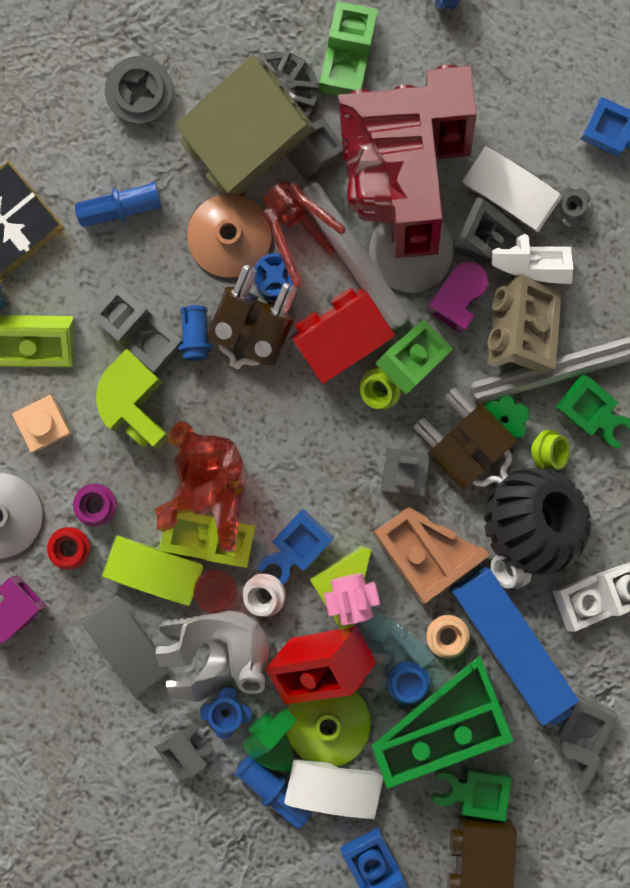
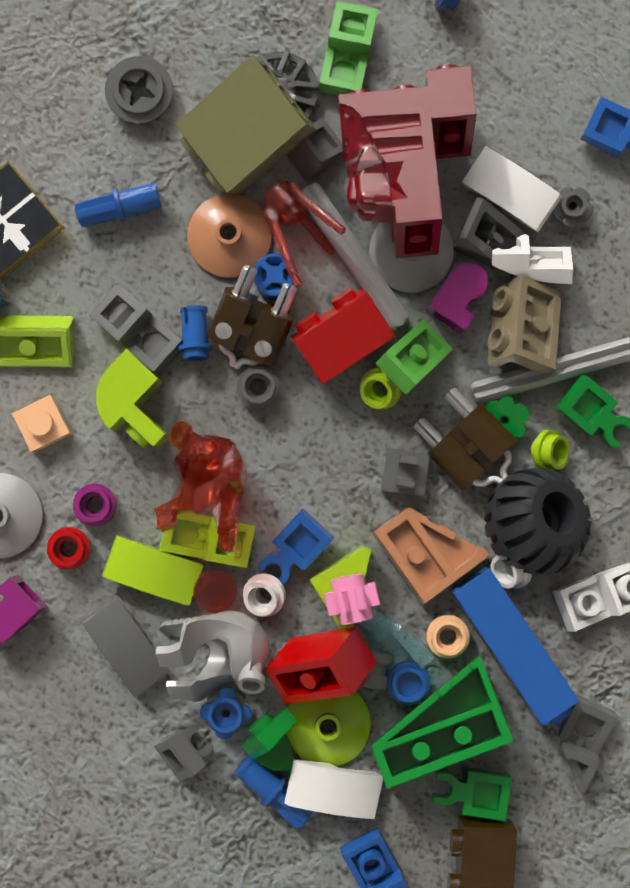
(258, 373): none -> dark grey plate

